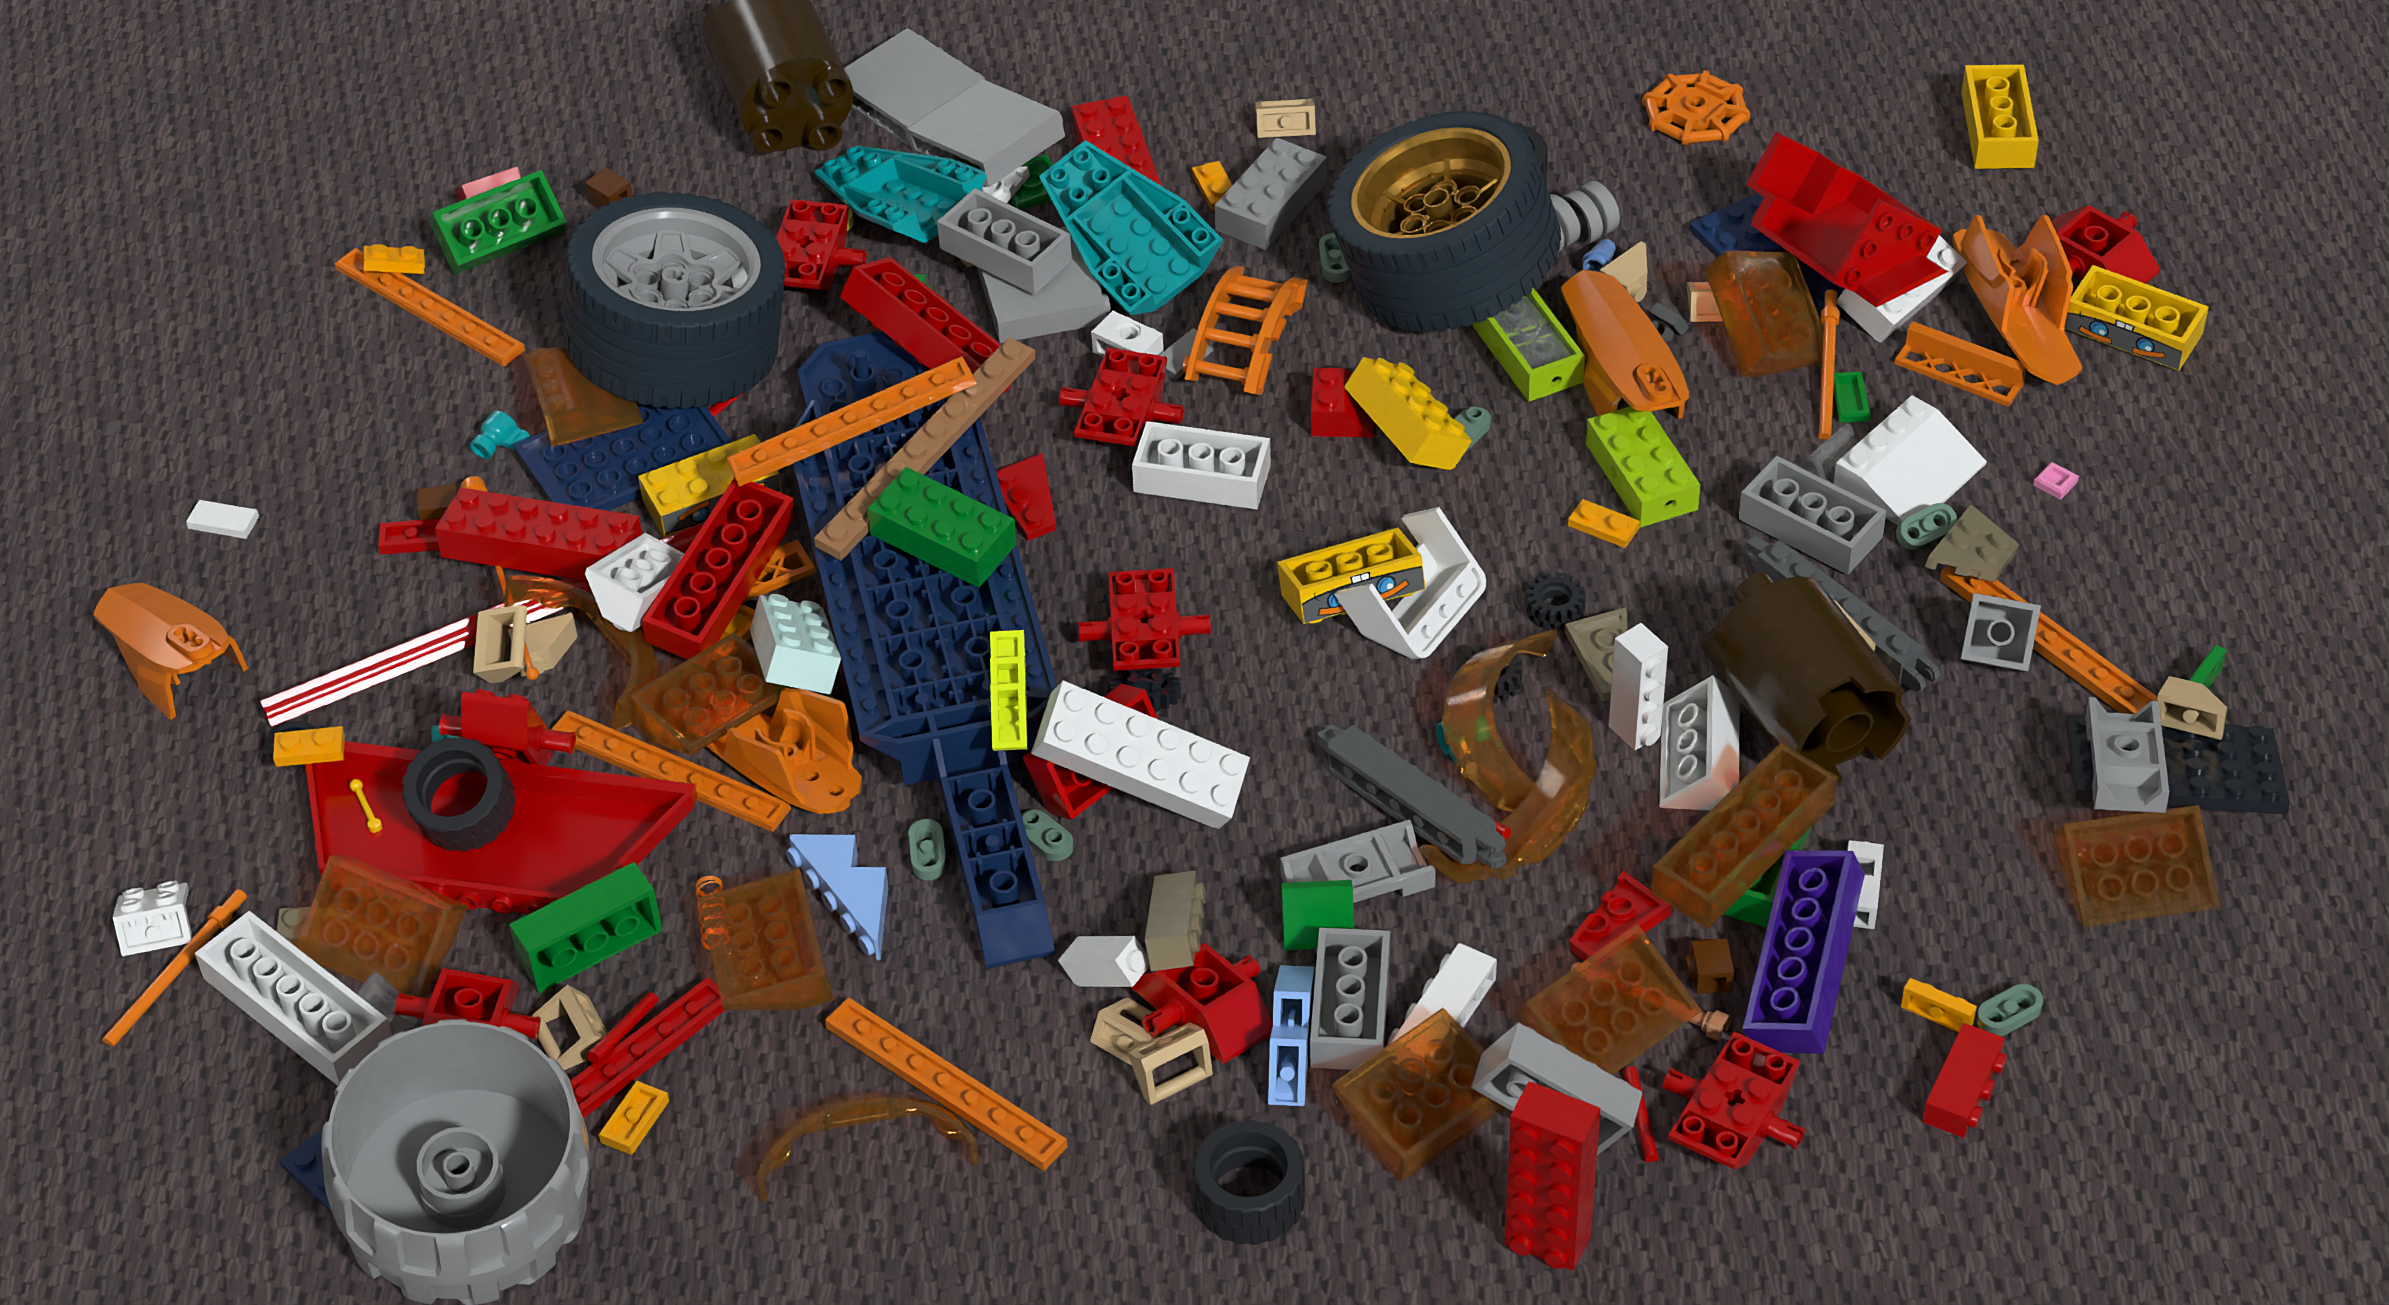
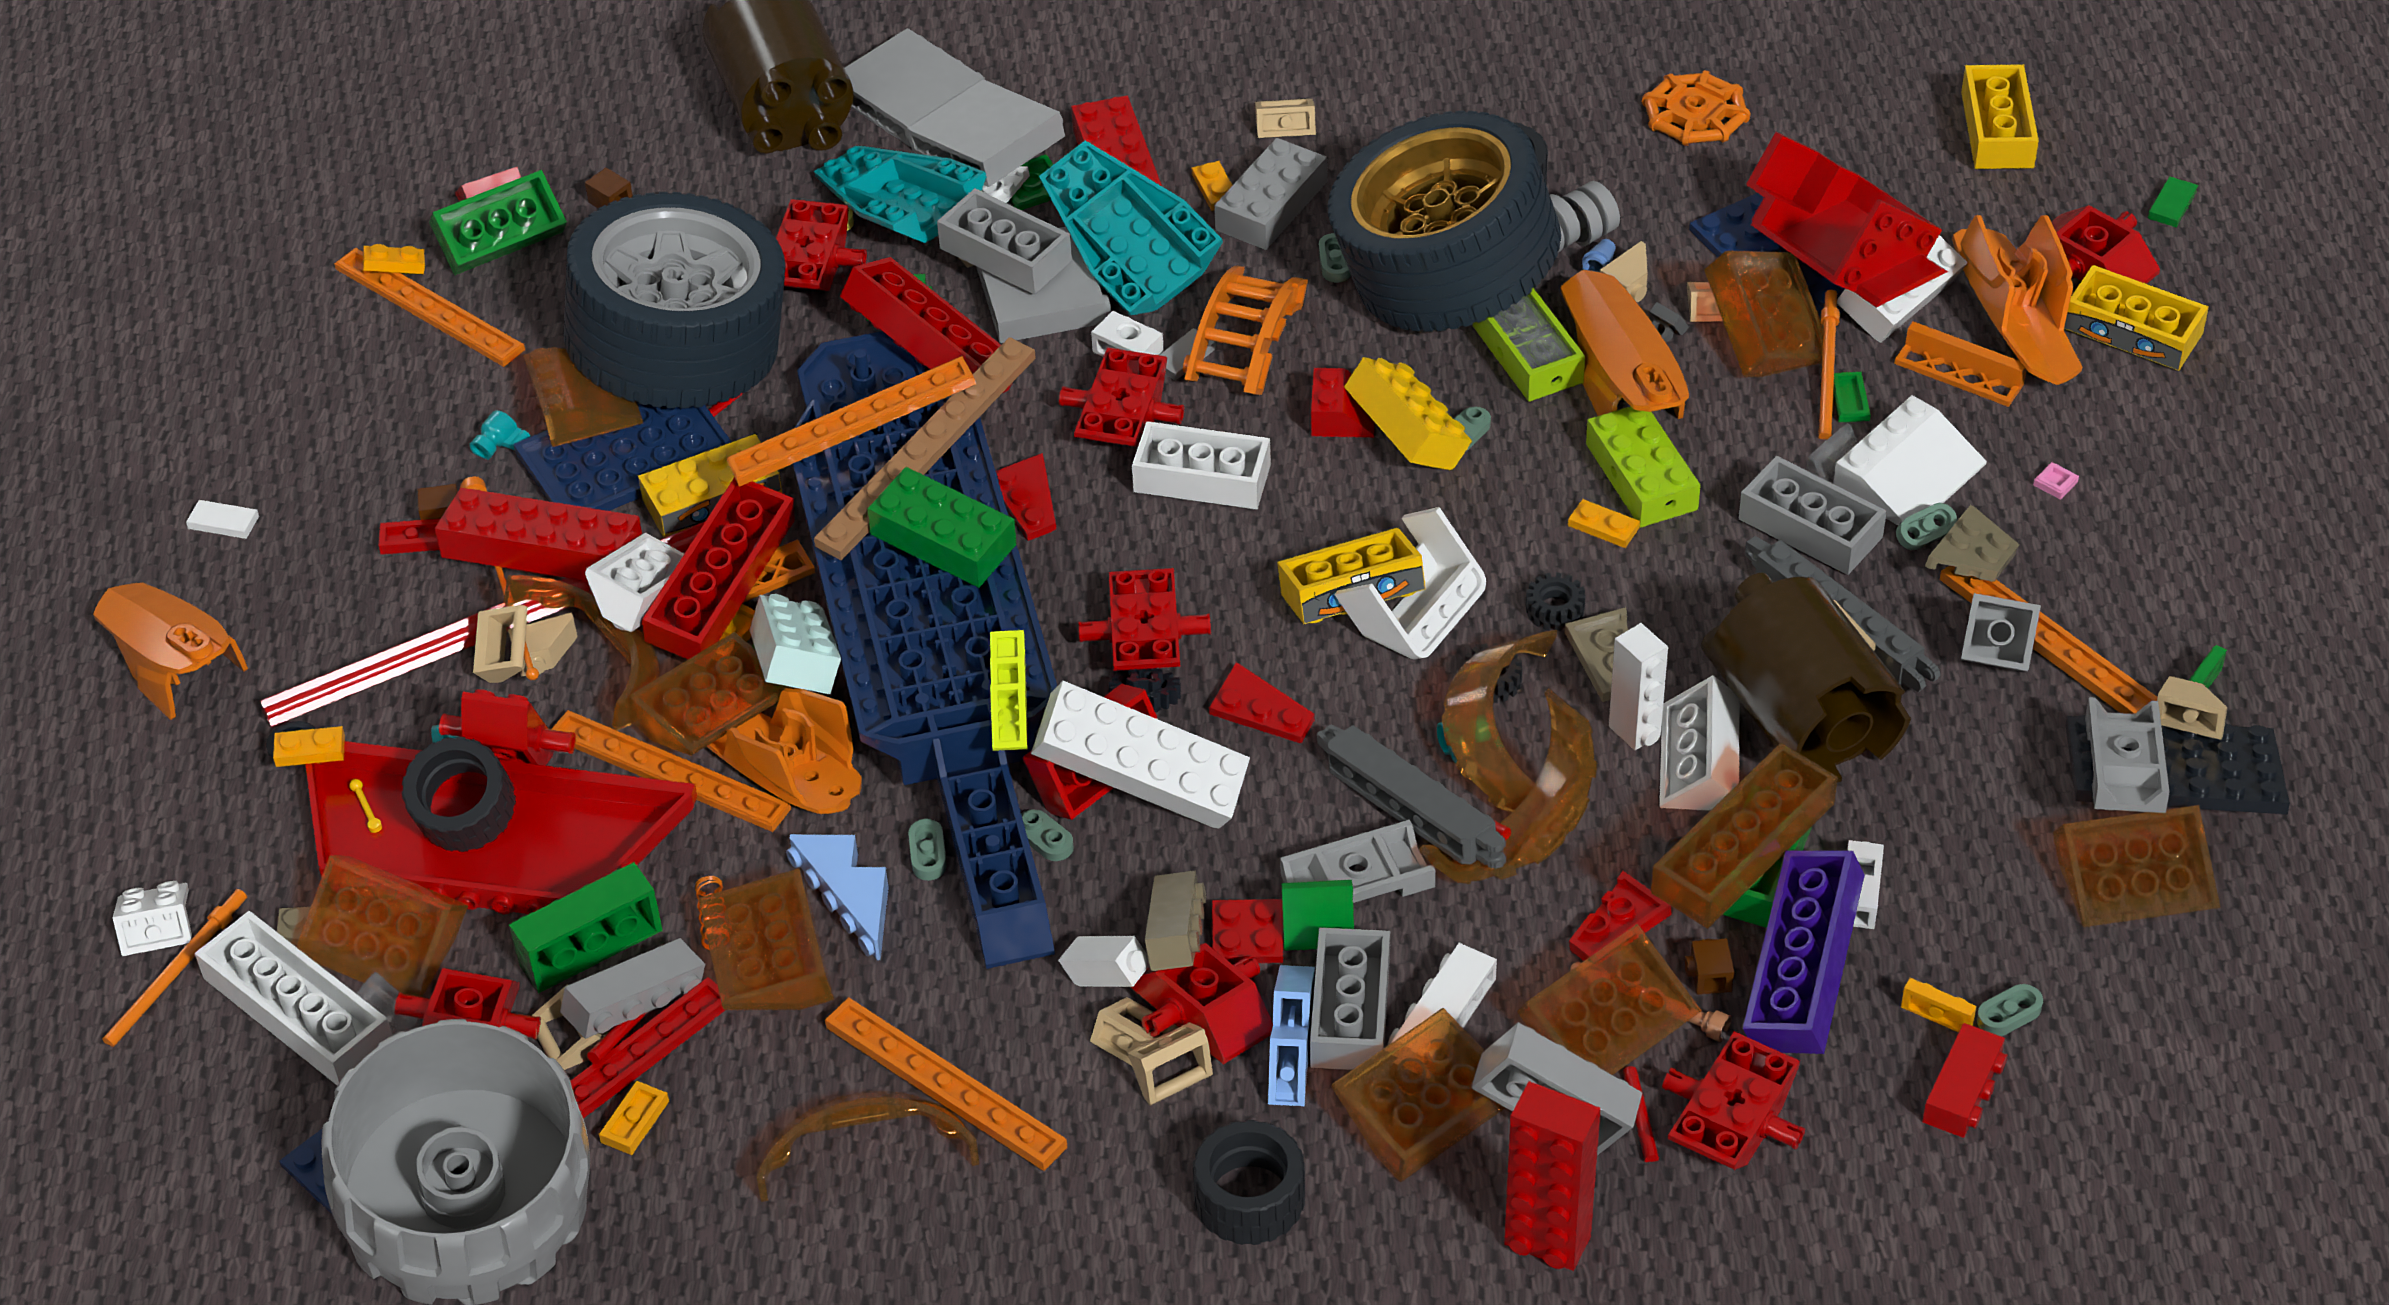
(631, 988): none -> light grey brick
(1248, 929): none -> red plate
(1260, 706): none -> red wing
(2173, 201): none -> green tile

